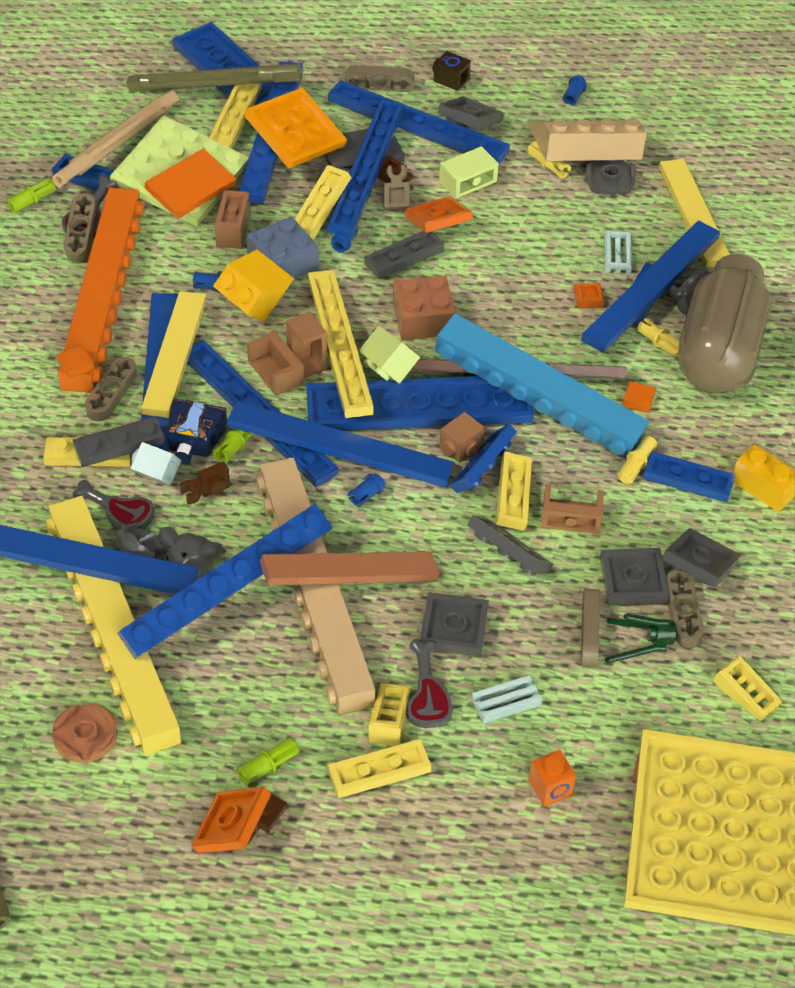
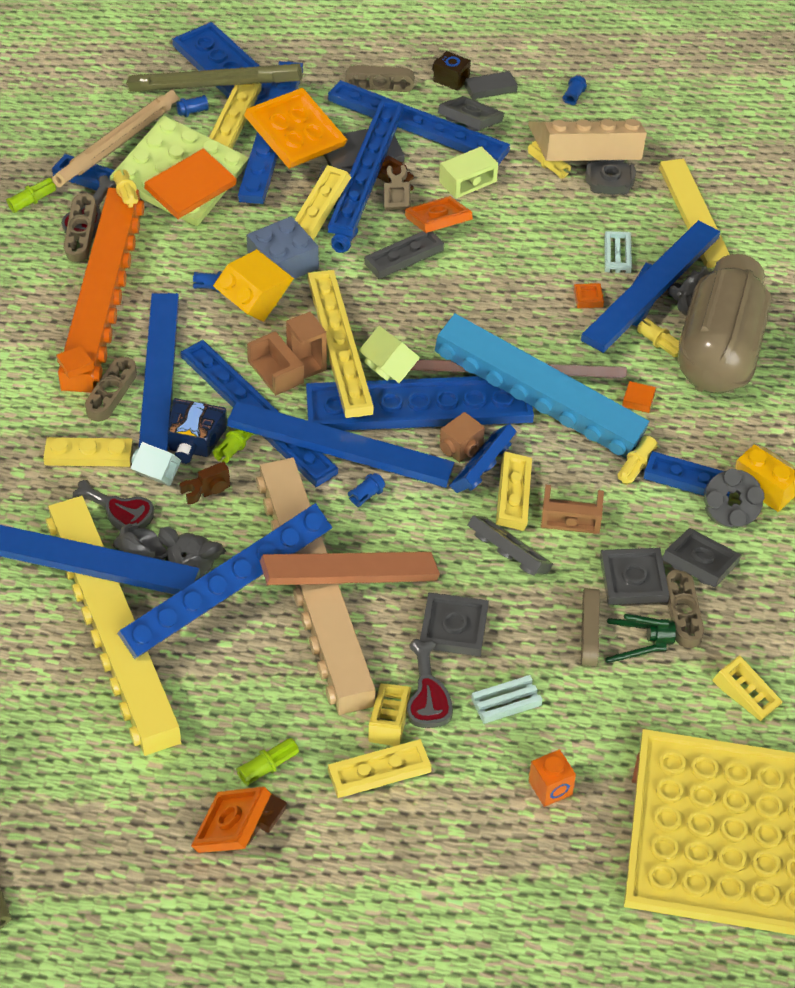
(81, 741): nougat tile -> none
(118, 441): dark grey plate -> none
(125, 187): none -> light yellow axle
(174, 354): light yellow tile -> none
(192, 105): none -> blue pin
(232, 219): medium nougat panel -> none
(422, 306): nougat brick -> none
(491, 85): none -> dark grey tile
(750, 497): none -> dark grey plate

